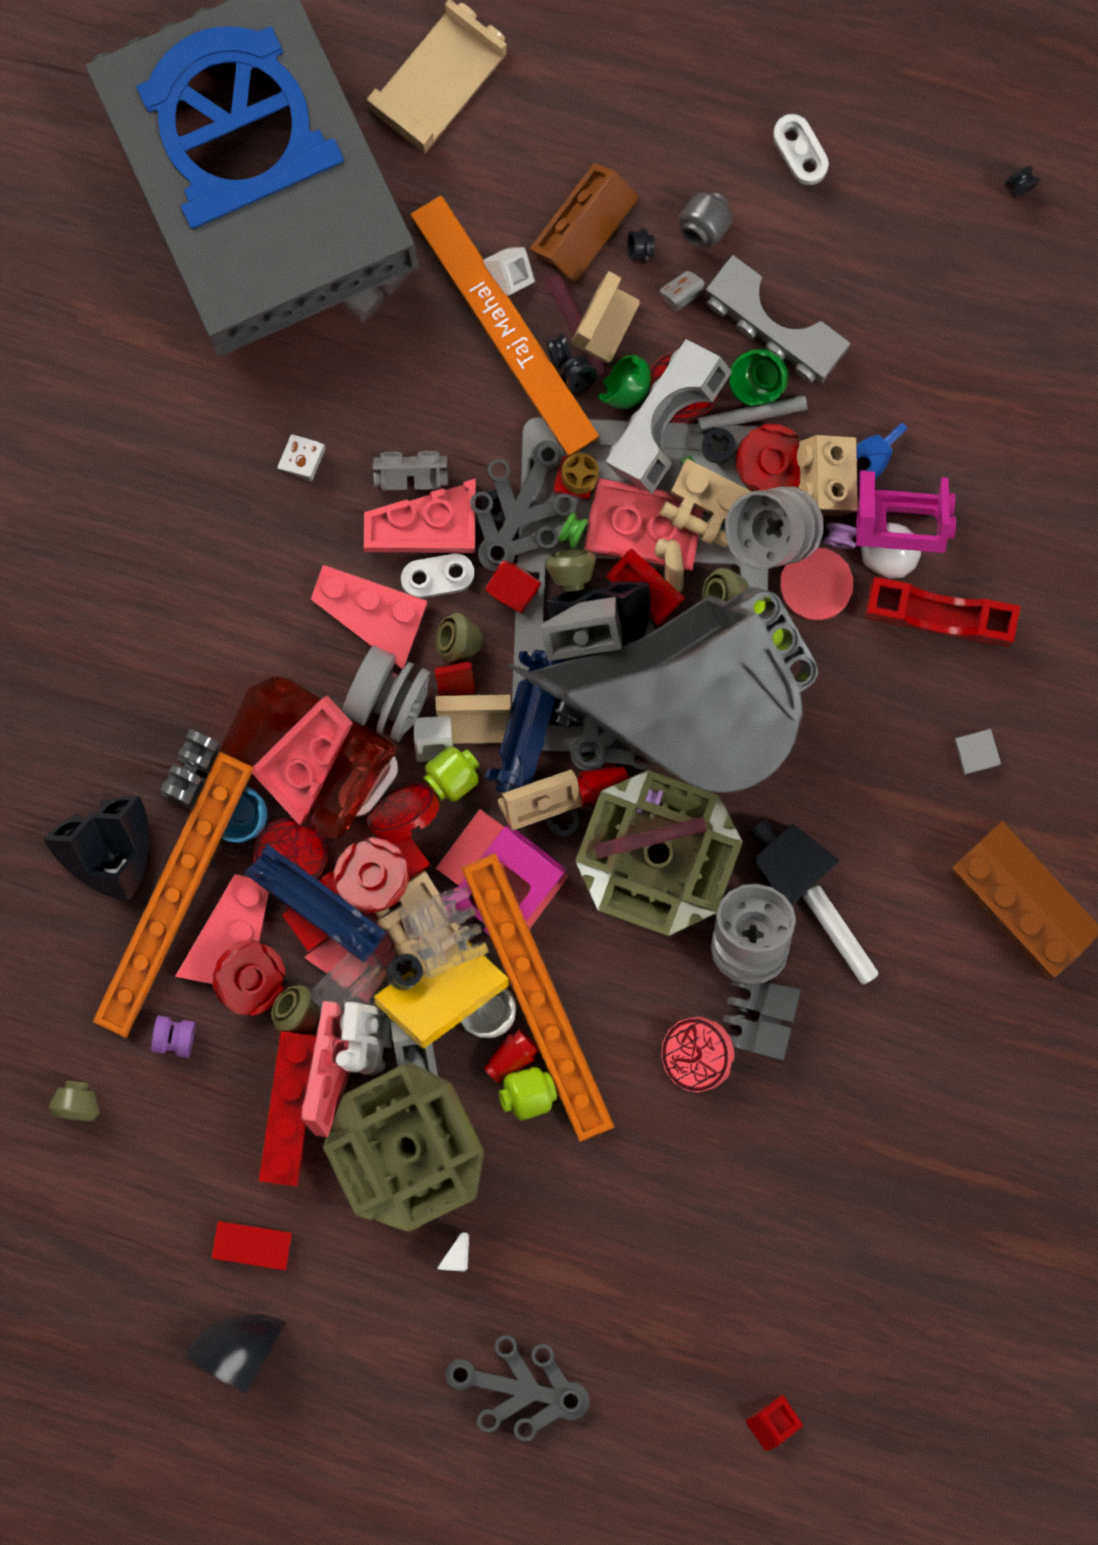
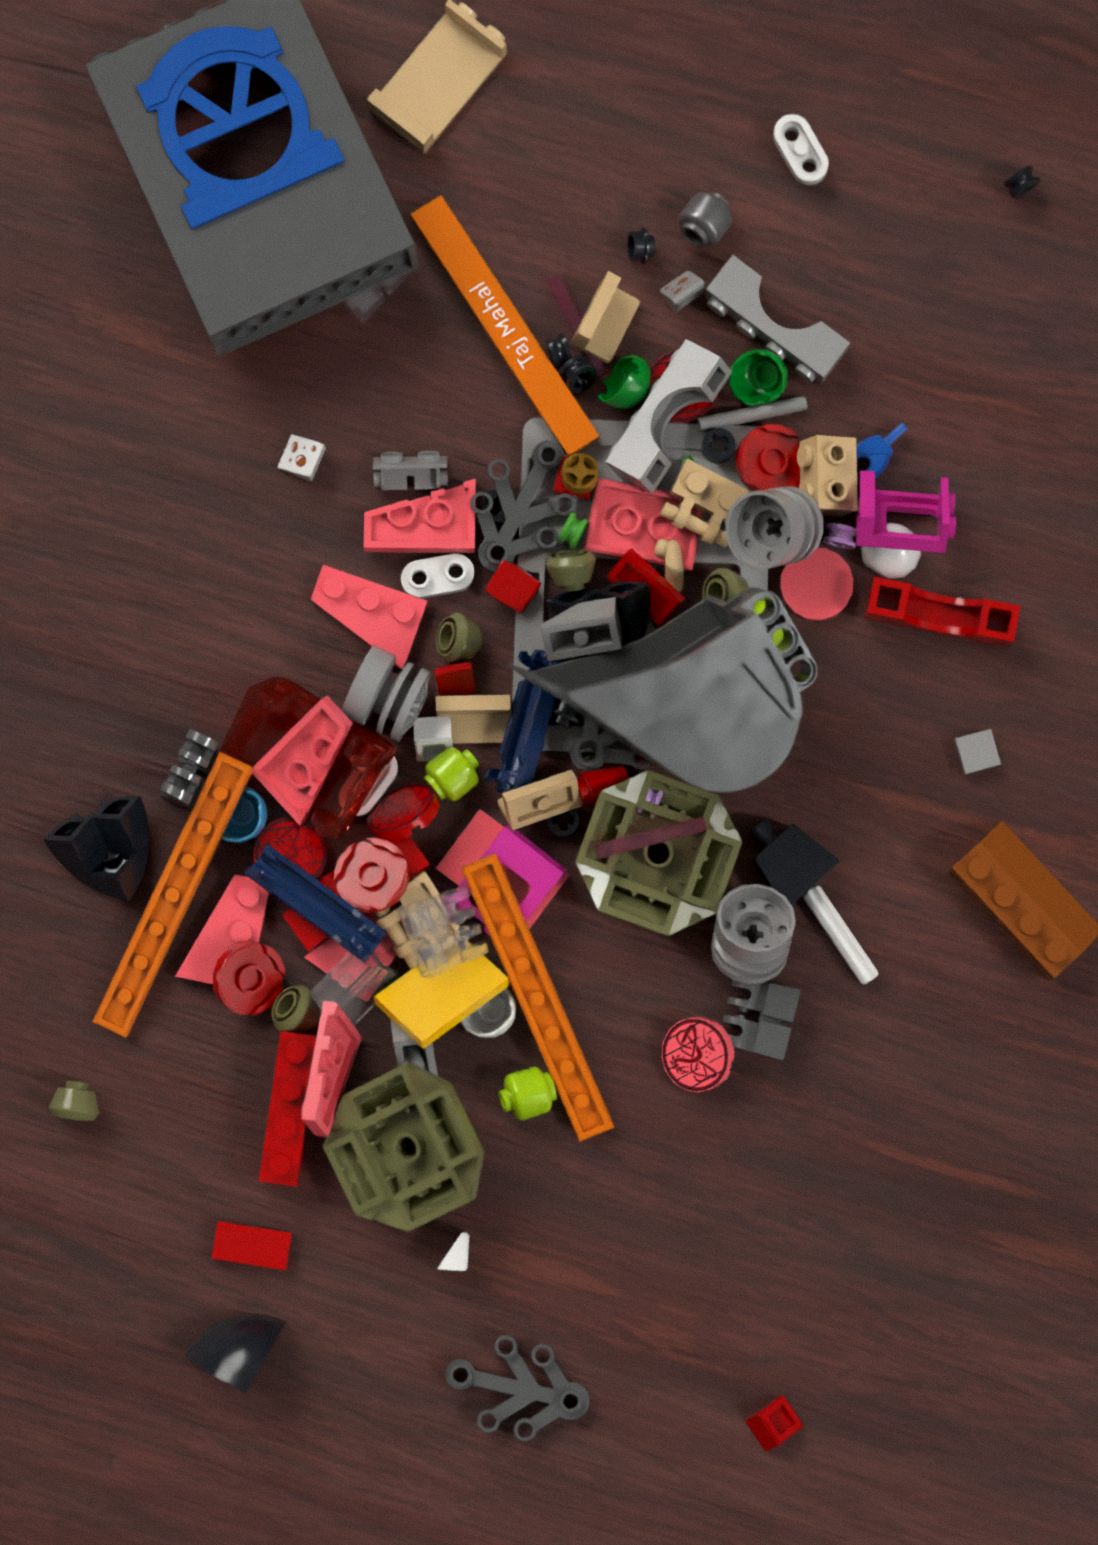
(181, 1039): medium lavender wheel -> none
(368, 1033): white plate -> none
(414, 966): black bush -> none
(510, 269): white slope -> none
(512, 1055): red cone -> none
(585, 221): dark orange panel -> none

